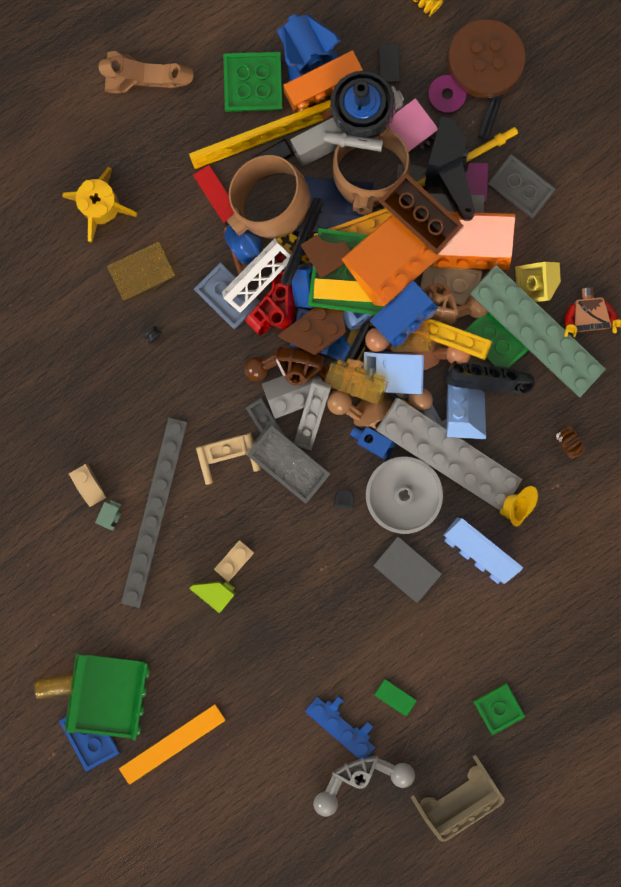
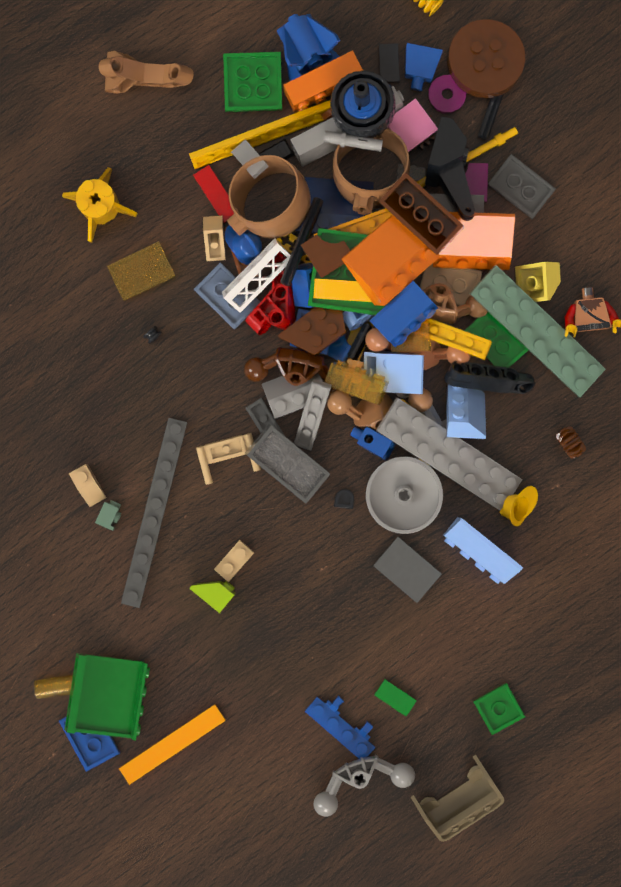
(214, 238): none -> tan slope
(245, 152): none -> light grey tile
(420, 64): none -> blue torso

